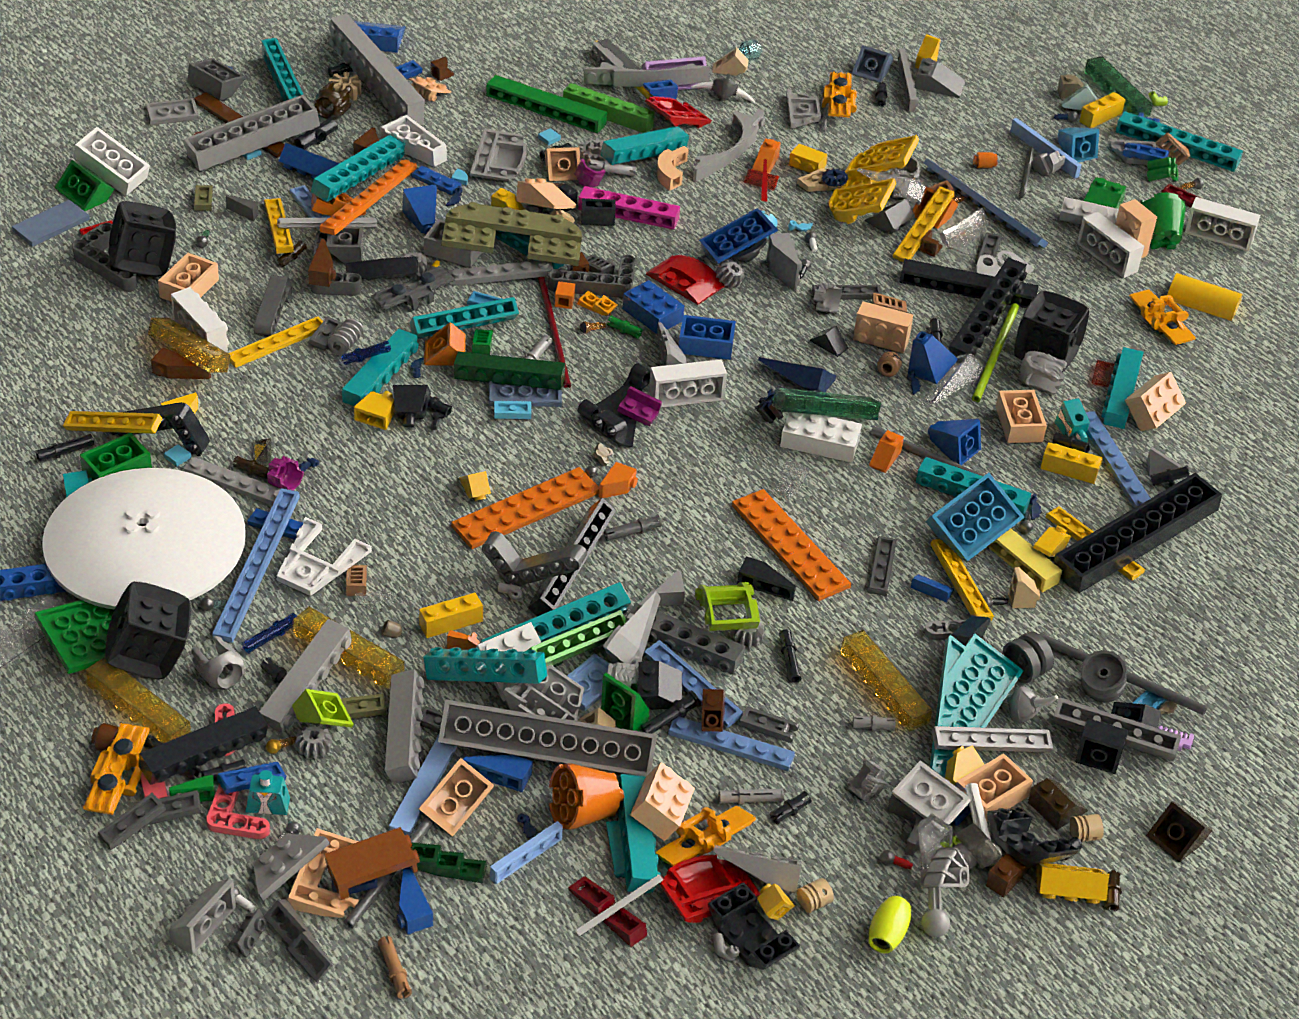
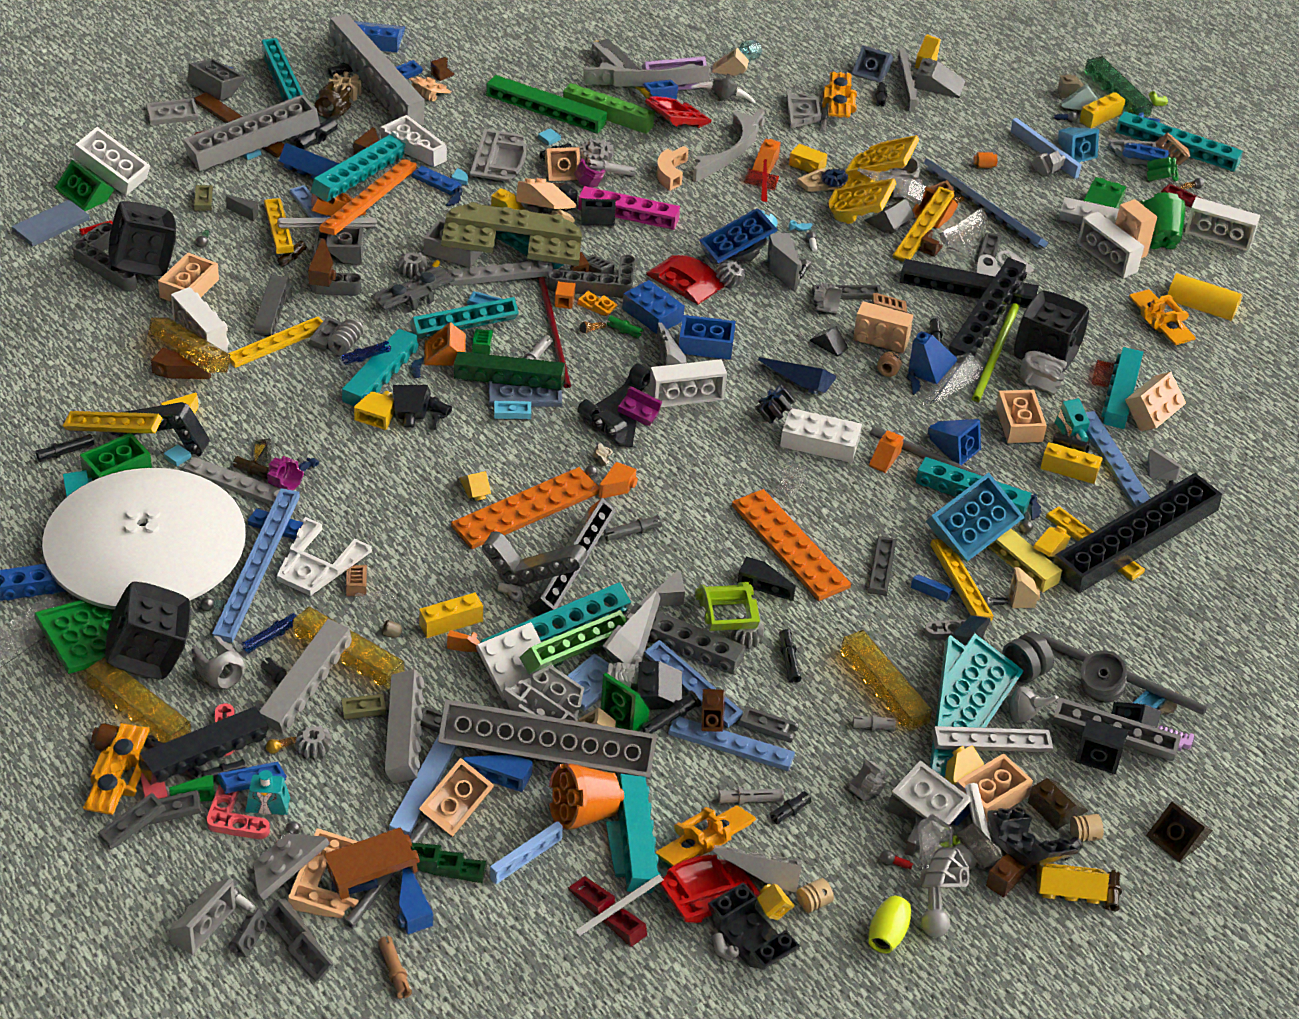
(321, 708): lime slope -> none
(384, 268): black slope -> none
(420, 206): blue slope -> none
(470, 666): teal brick -> none
(528, 829): dark blue piece -> none
(643, 145): teal brick -> none
(662, 801): light nougat brick -> none
(826, 404): clear green brick -> none
(1026, 172): dark grey piece -> none
(1170, 475): black pin -> none

